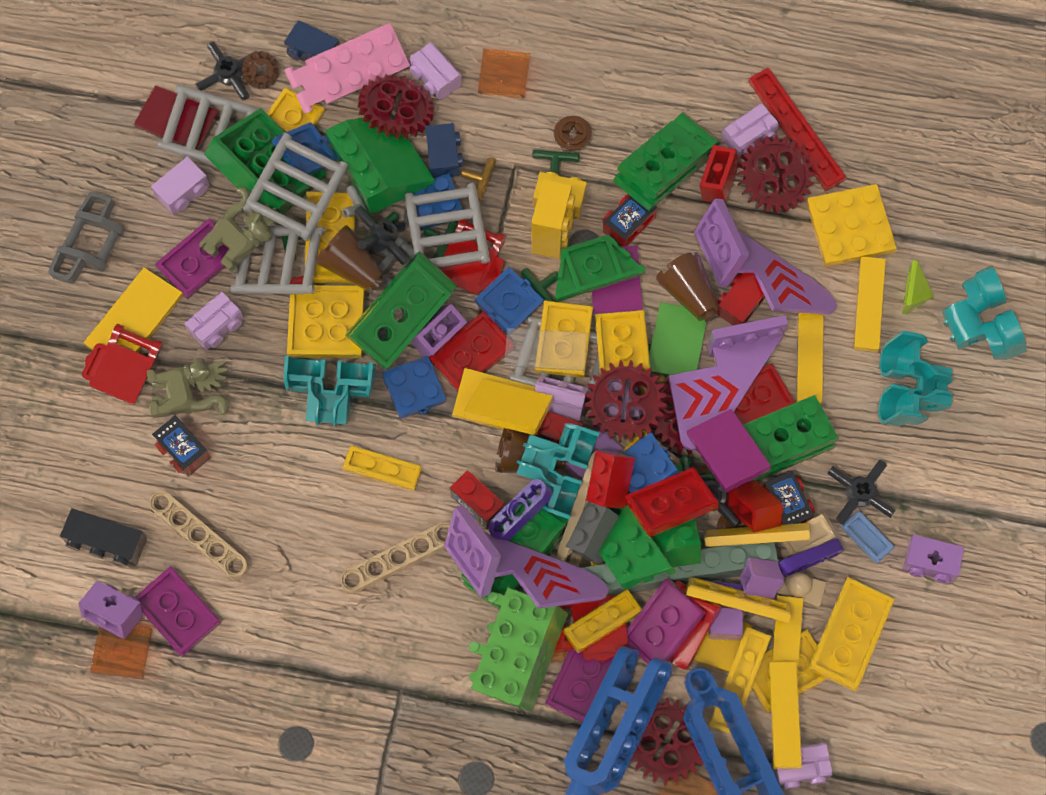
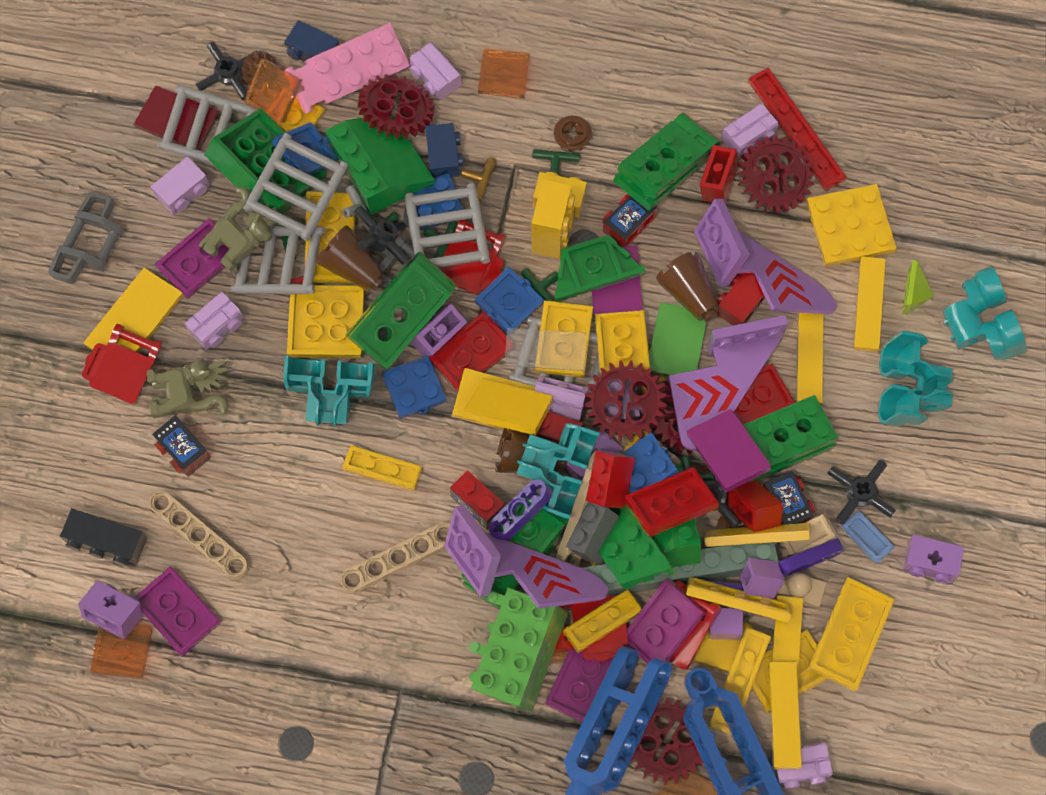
(273, 90): none -> clear orange tile

